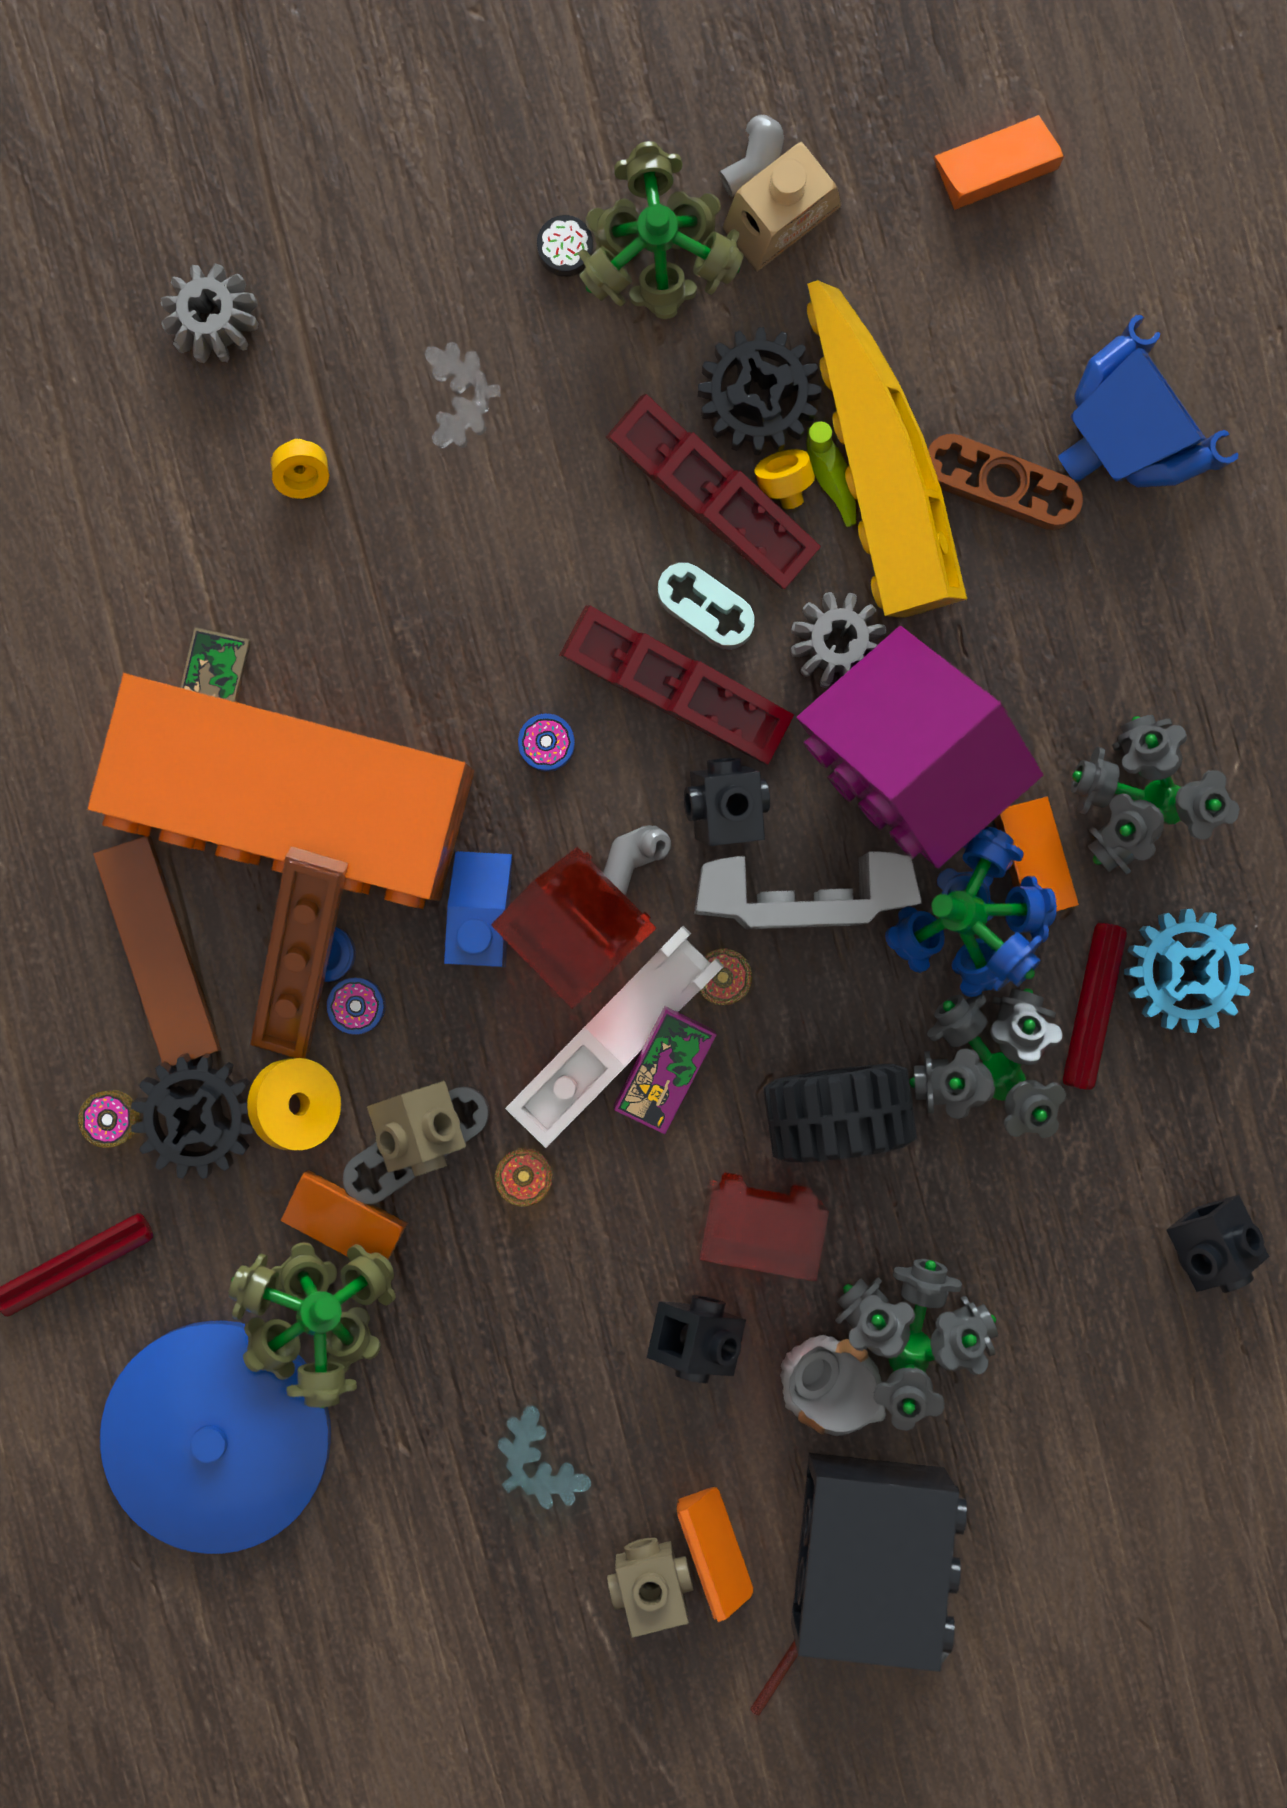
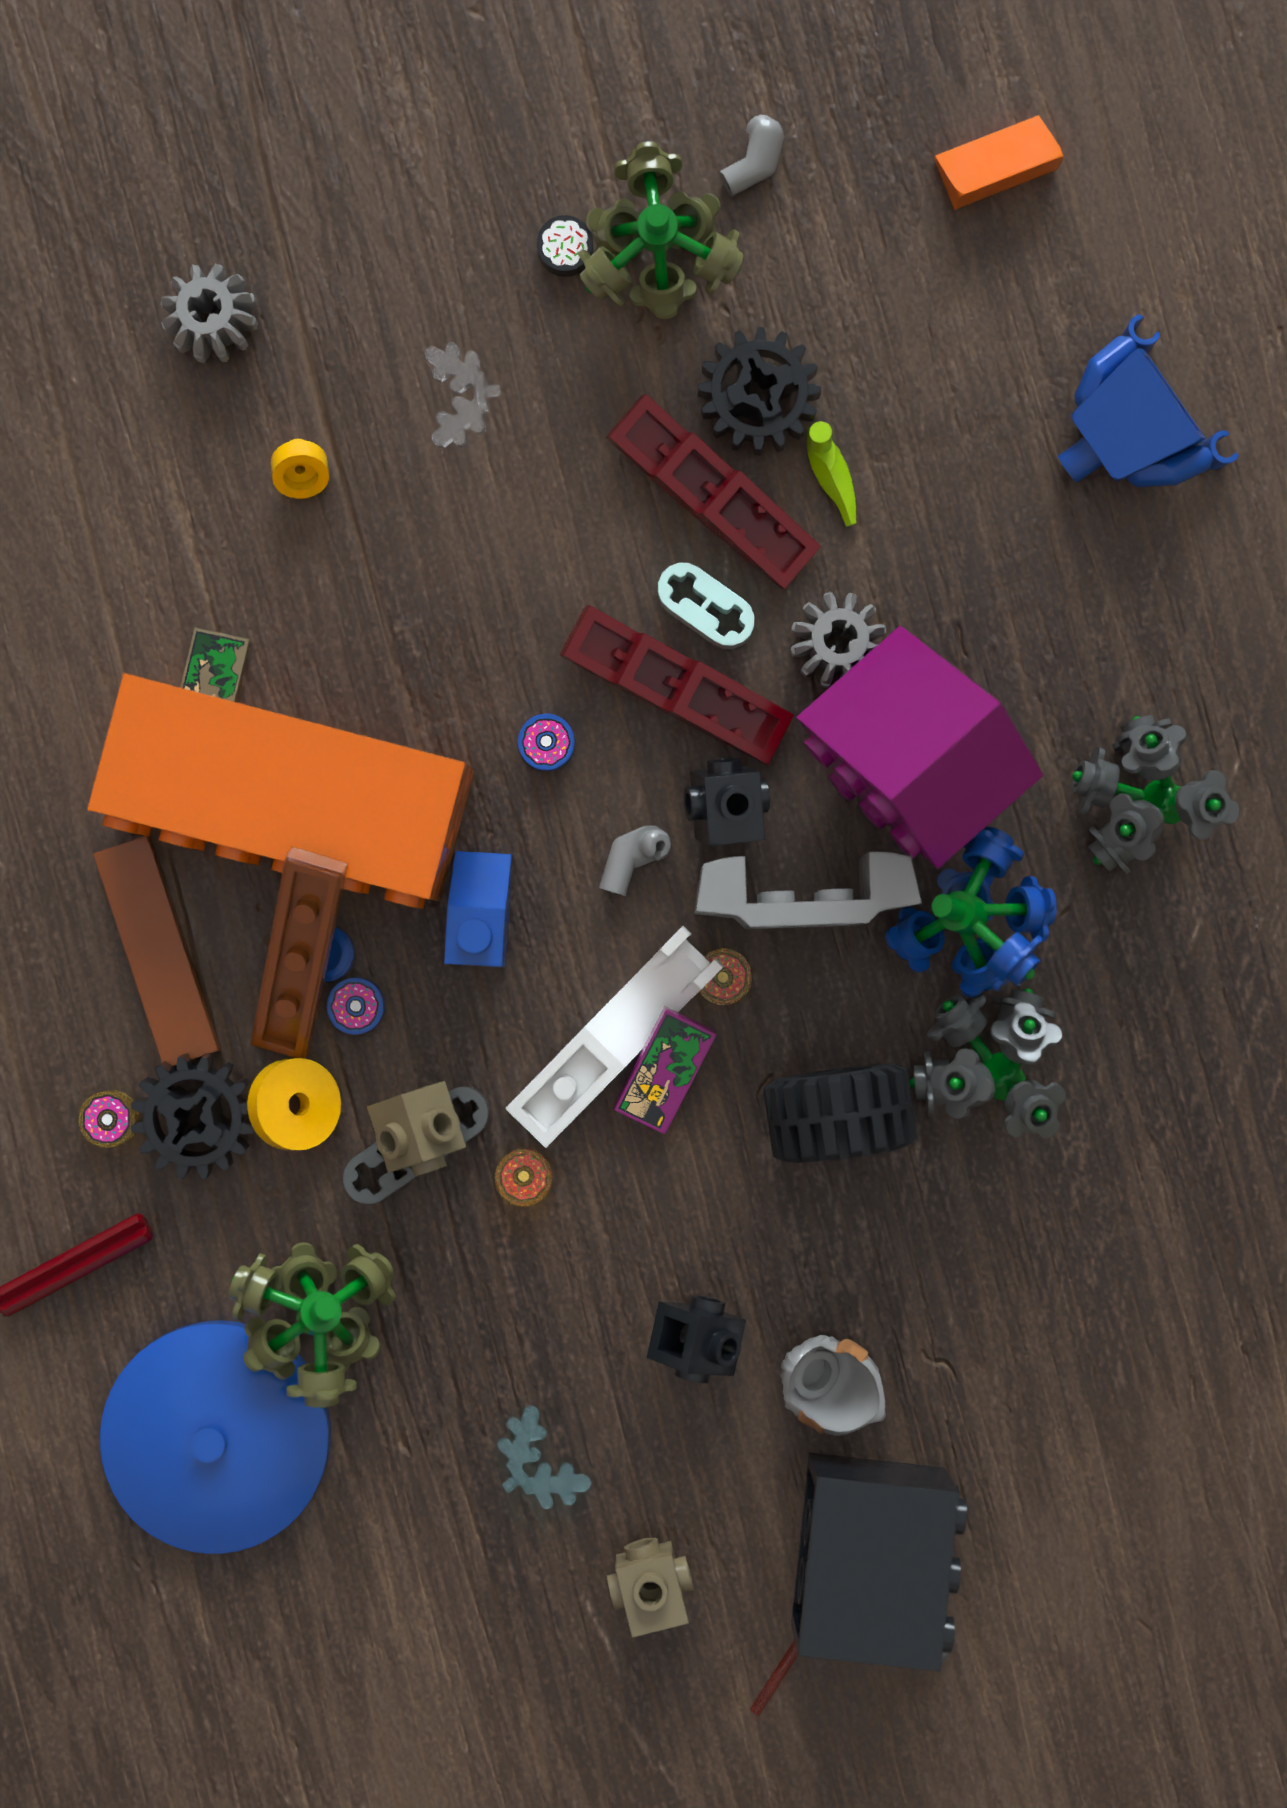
(339, 1220): orange slope -> none
(573, 926): clear red container -> none
(715, 1552): orange slope -> none
(762, 1228): clear red container -> none
(785, 202): tan torso -> none
(785, 476): yellow tile -> none
(886, 1332): dark grey plant -> none
(889, 466): yellow slope -> none
(1036, 510): dark orange beam -> none
(1036, 834): orange slope -> none
(1094, 1006): dark red axle -> none
(1207, 987): medium azure gear -> none
(1218, 1245): black brick -> none

